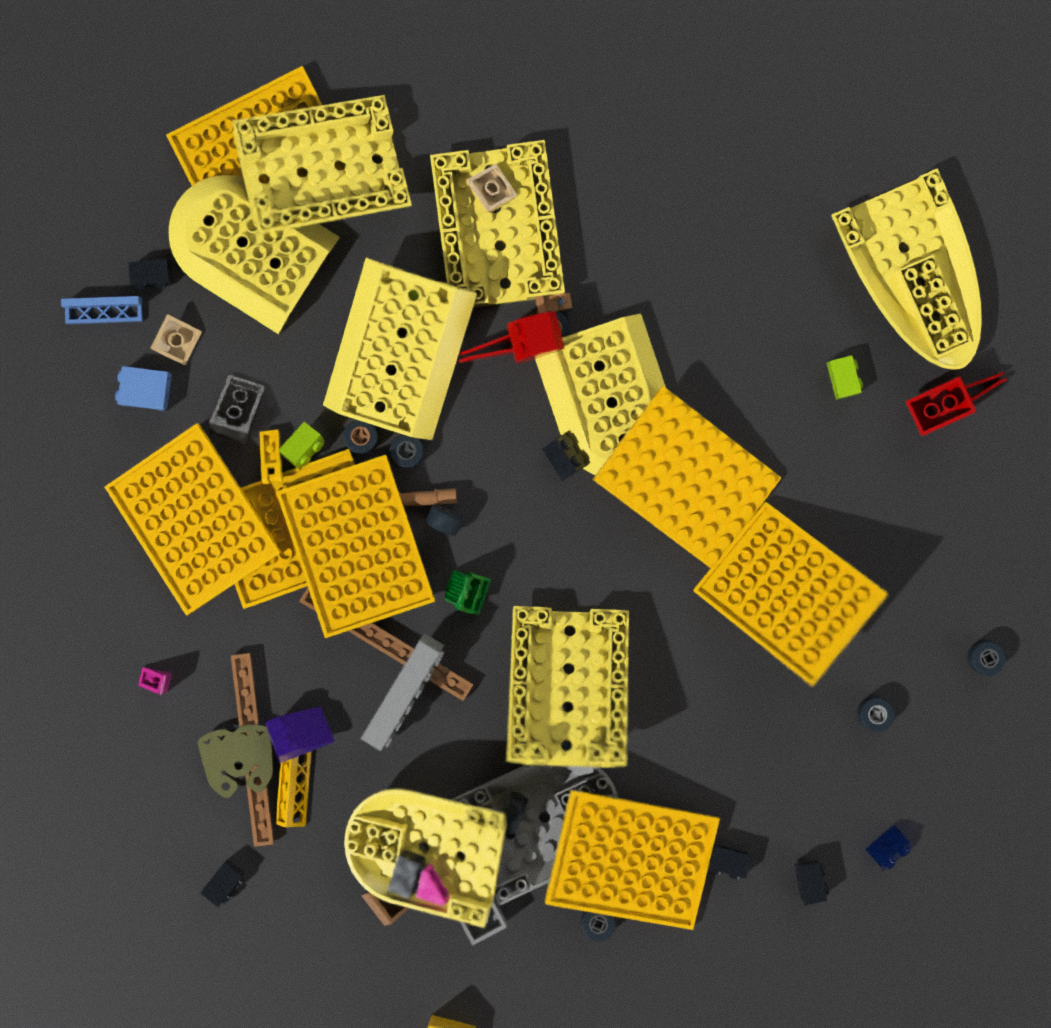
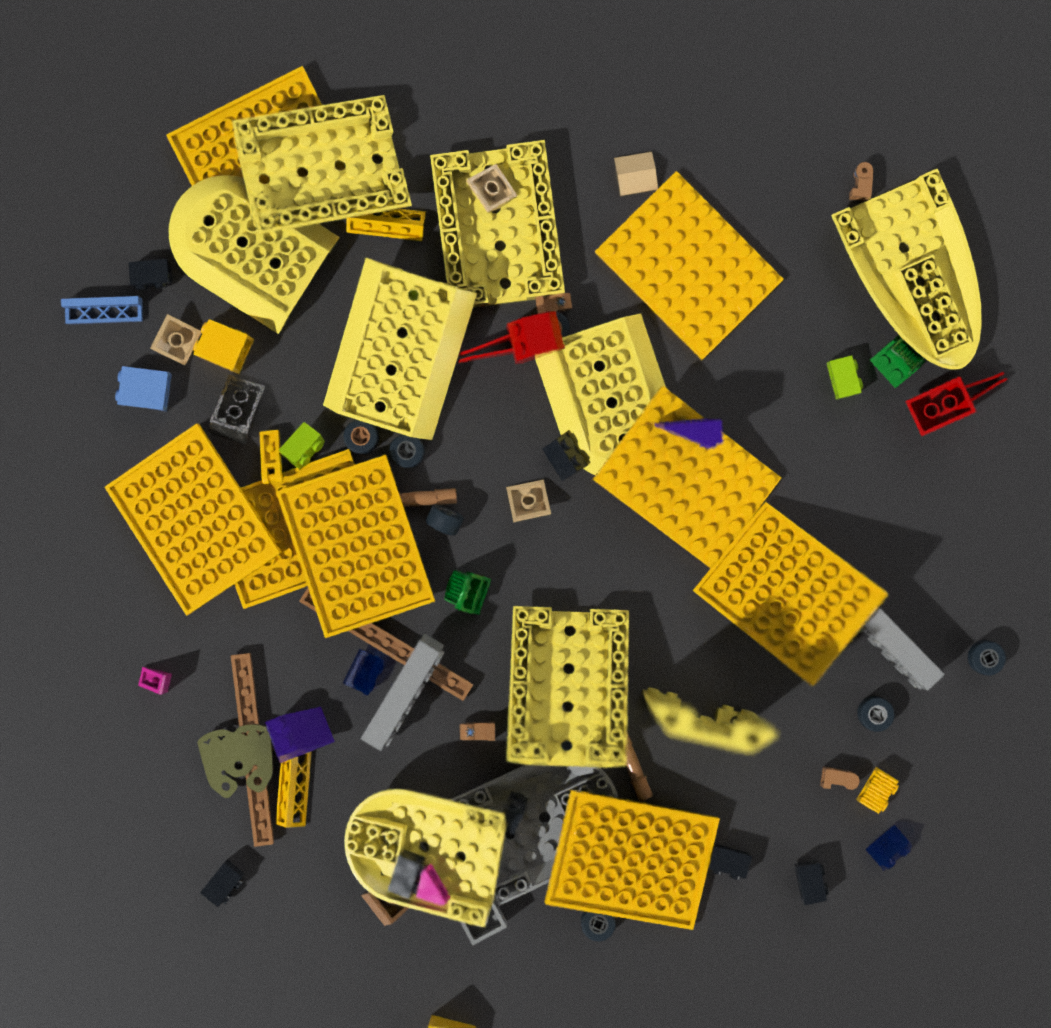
(223, 346): none -> yellow slope
(364, 672): none -> clear blue bracket
(388, 226): none -> yellow fence
(478, 731): none -> medium nougat leg
(528, 500): none -> tan slope
(636, 173): none -> tan slope
(636, 774): none -> medium nougat piece
(689, 265): none -> yellow plate
(700, 431): none -> dark purple slope
(744, 734): none -> light yellow slope
(838, 777): none -> medium nougat leg
(863, 187): none -> medium nougat leg
(878, 790): none -> yellow brick
(897, 361): none -> green piece
(901, 650): none -> light grey brick

